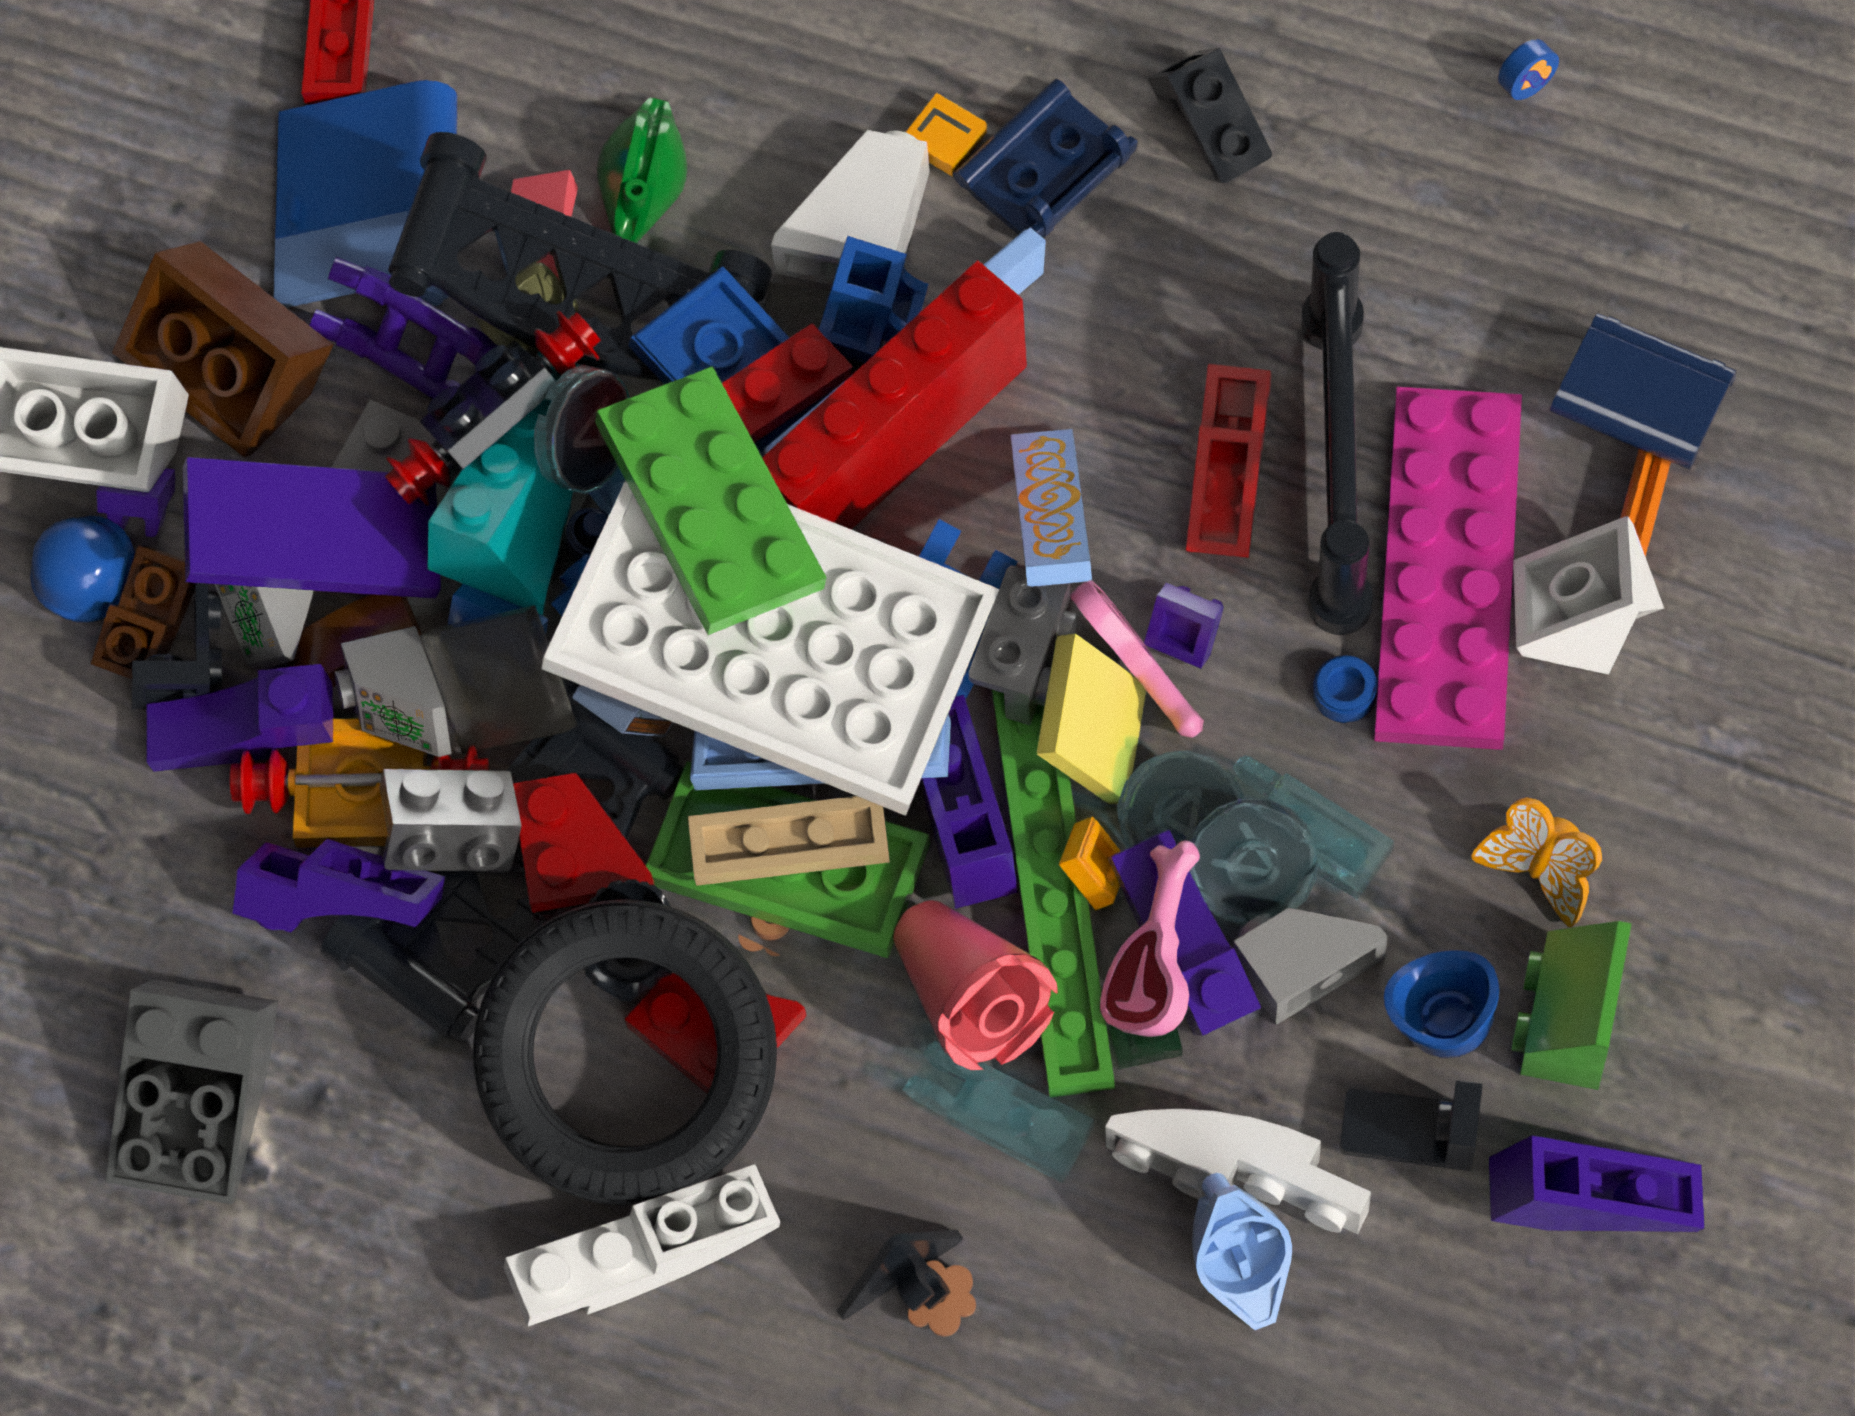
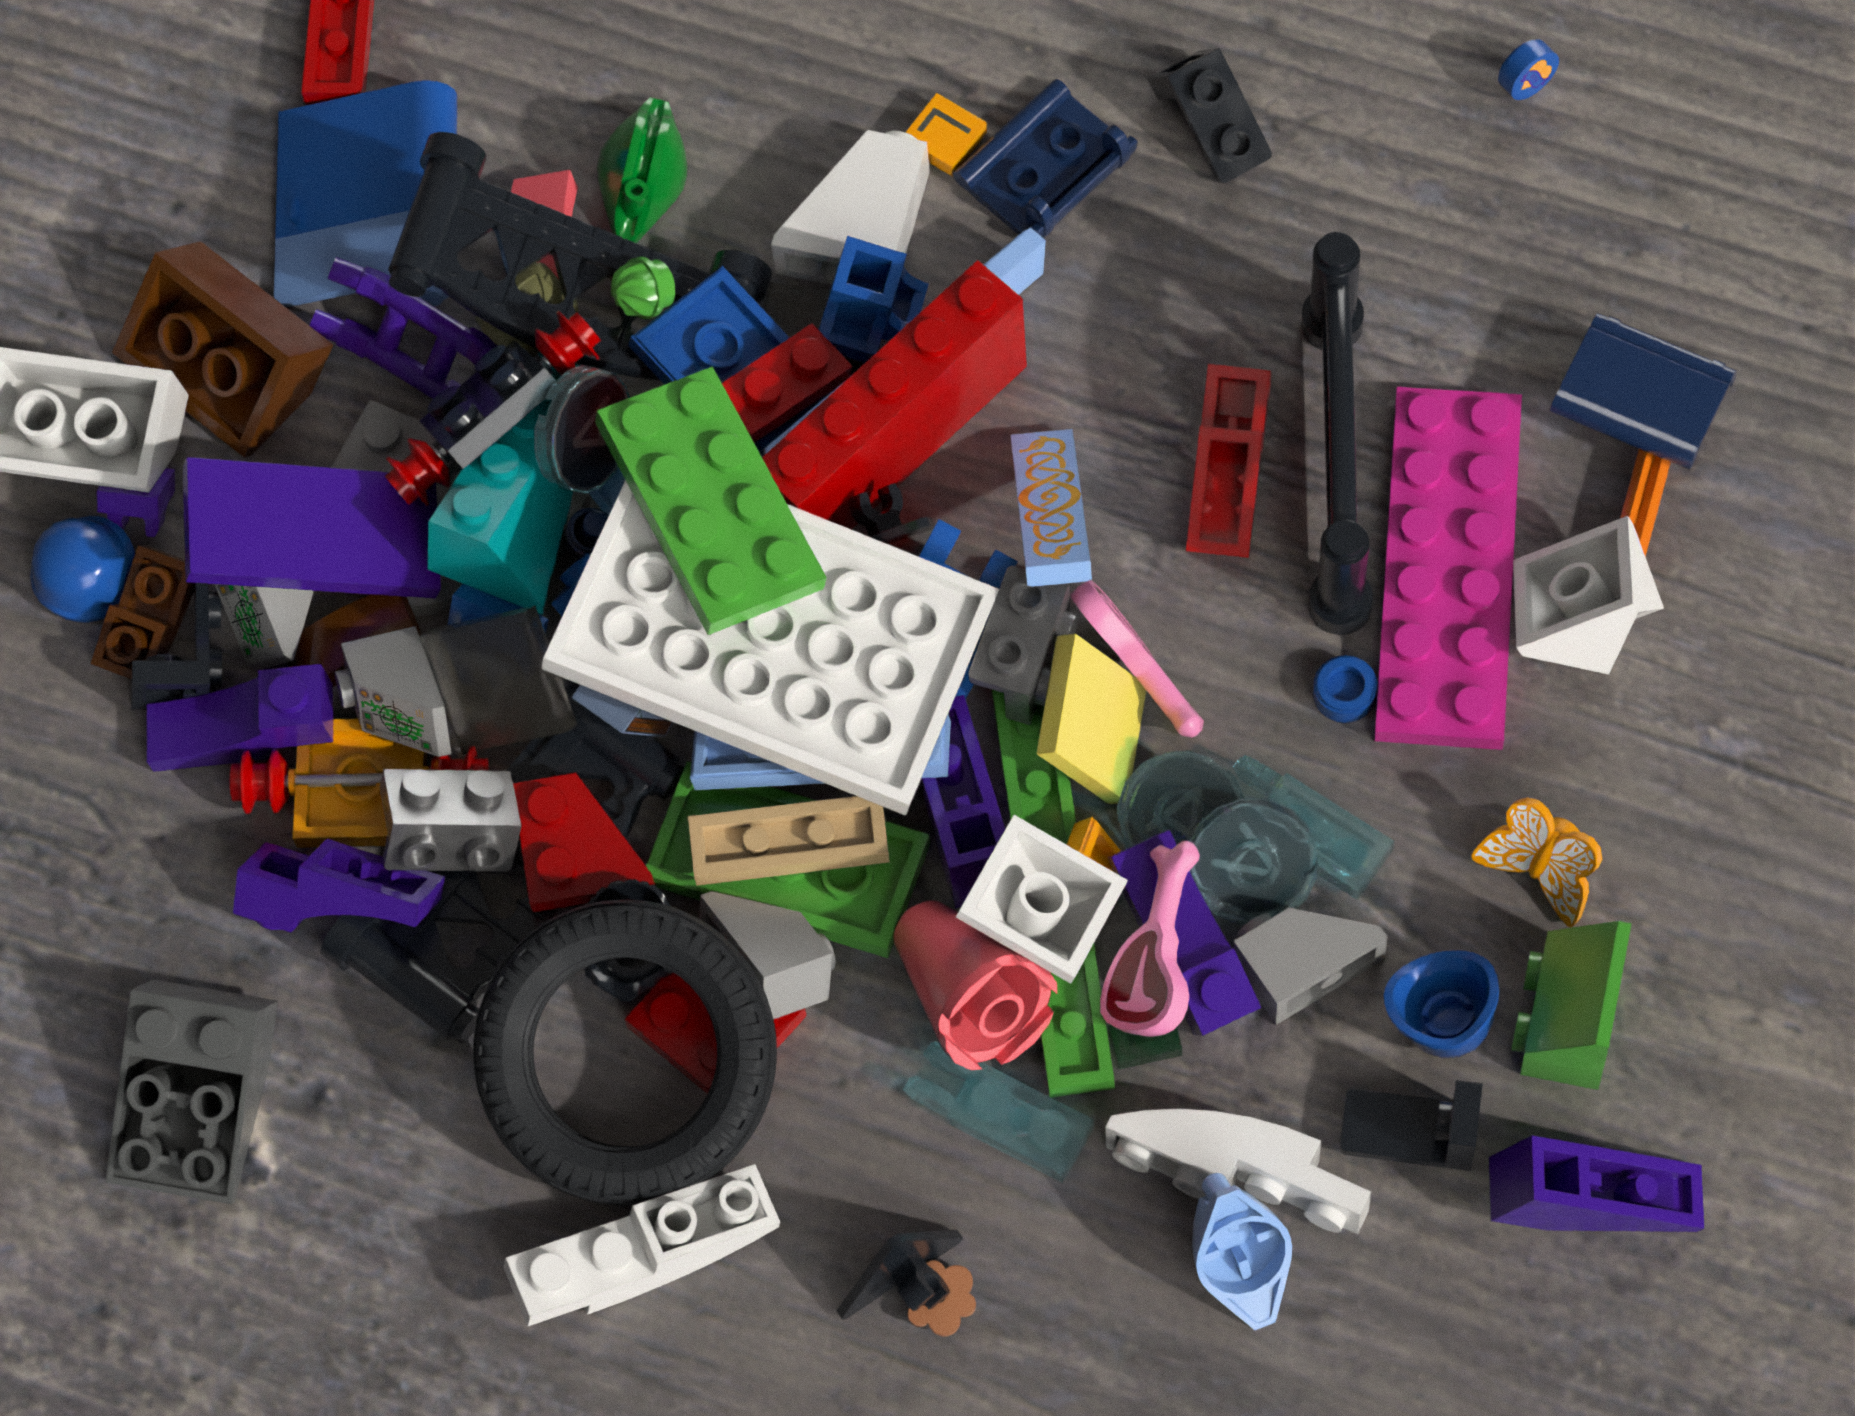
(643, 287): none -> bright green plate
(778, 945): none -> light grey slope
(887, 524): none -> black piece
(1042, 899): none -> white slope
(1184, 625): dark purple tile -> none

